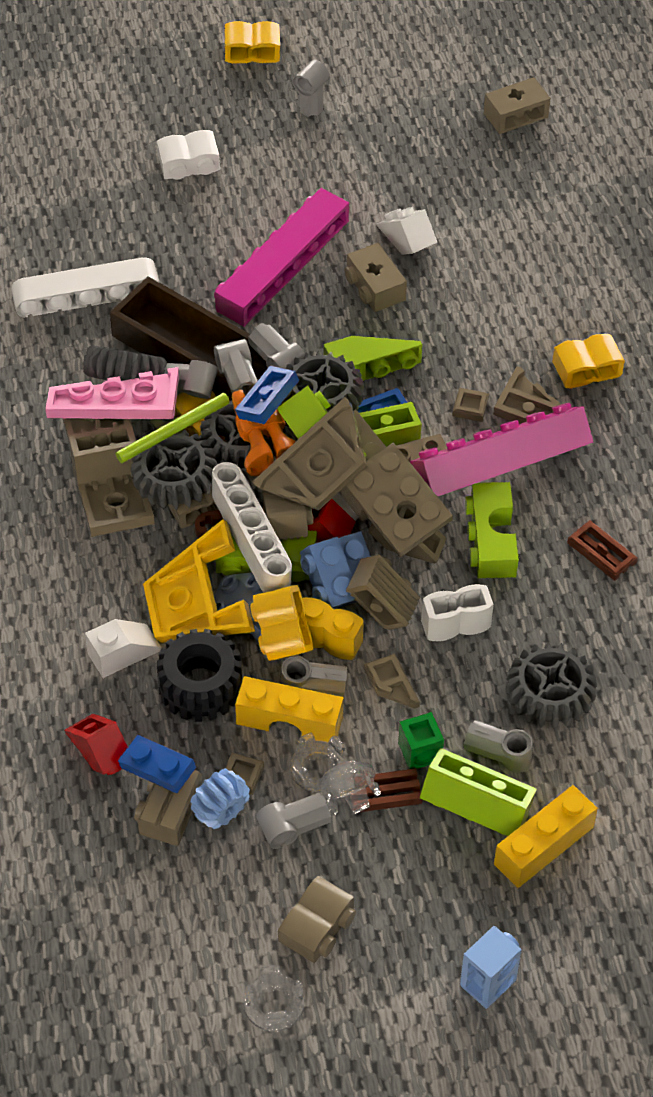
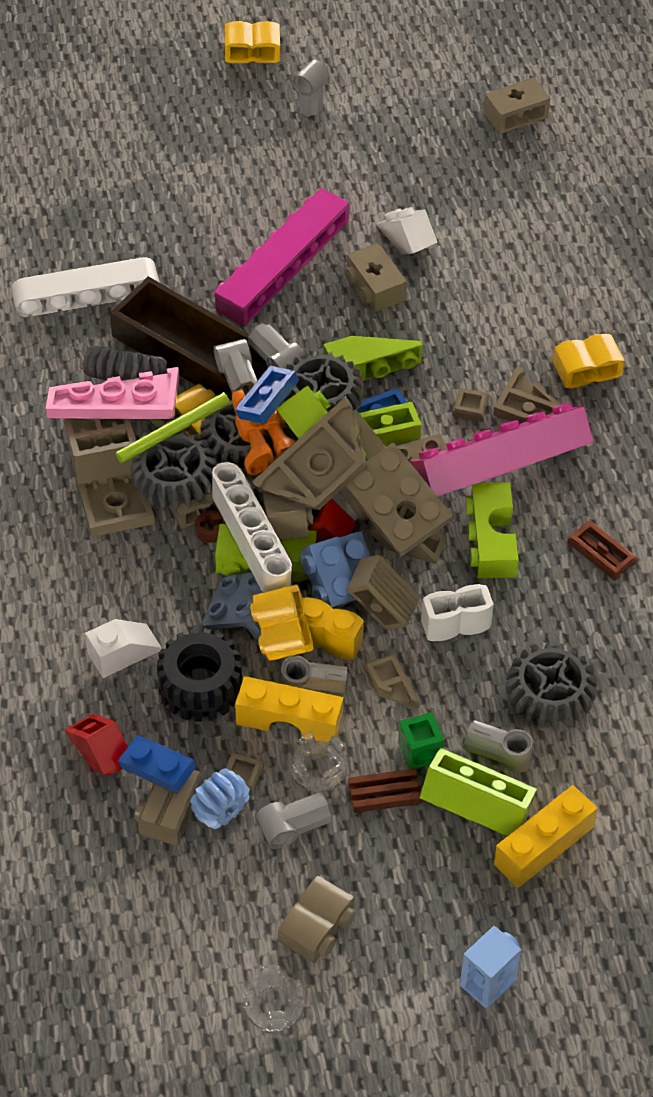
(182, 592): yellow wing -> none
(188, 154): white brick -> none
(195, 378): light grey piece -> none
(349, 781): clear piece -> none

